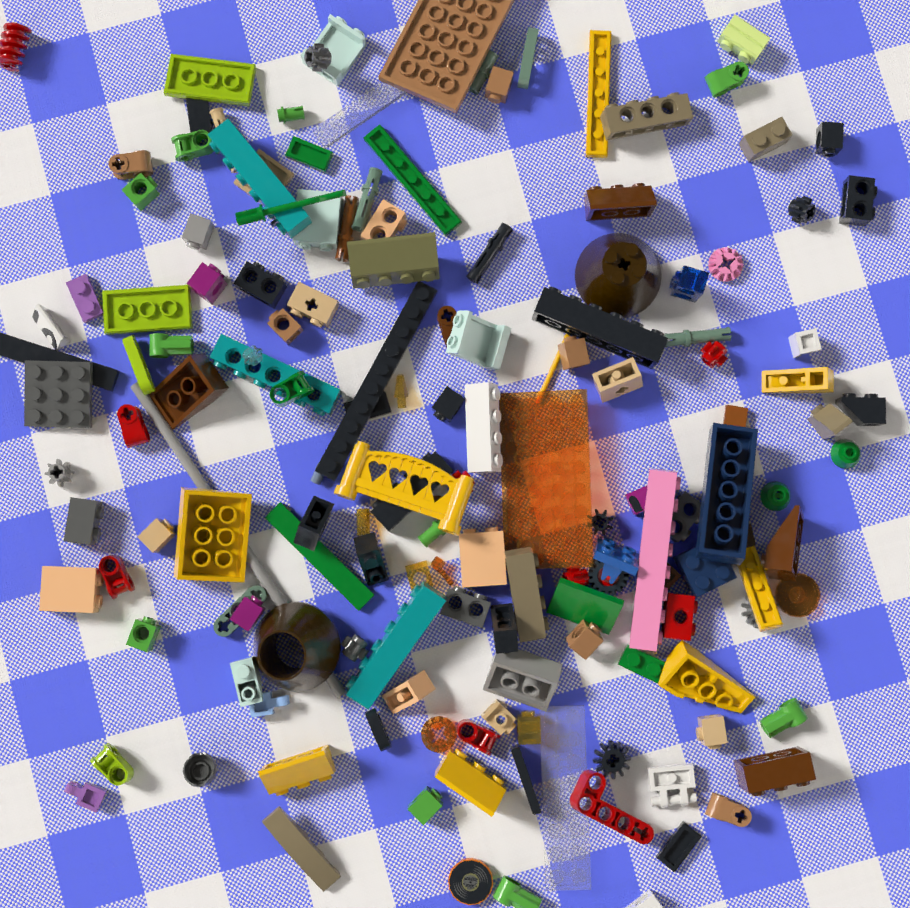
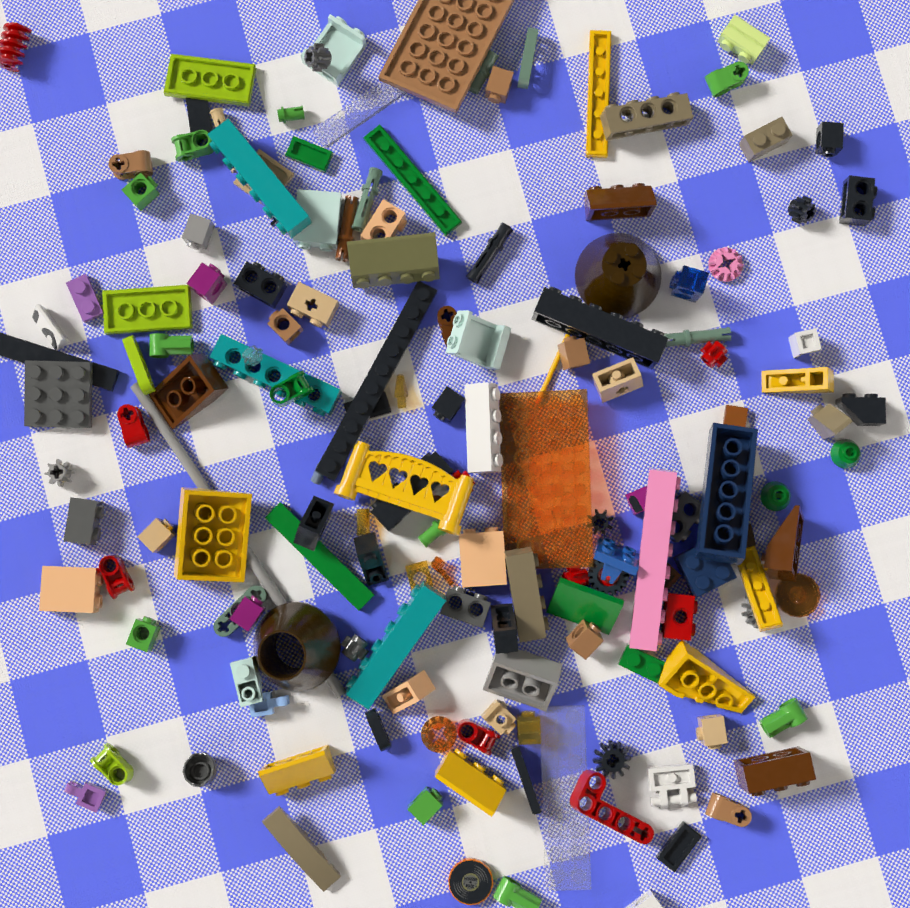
(259, 213): green piece -> none

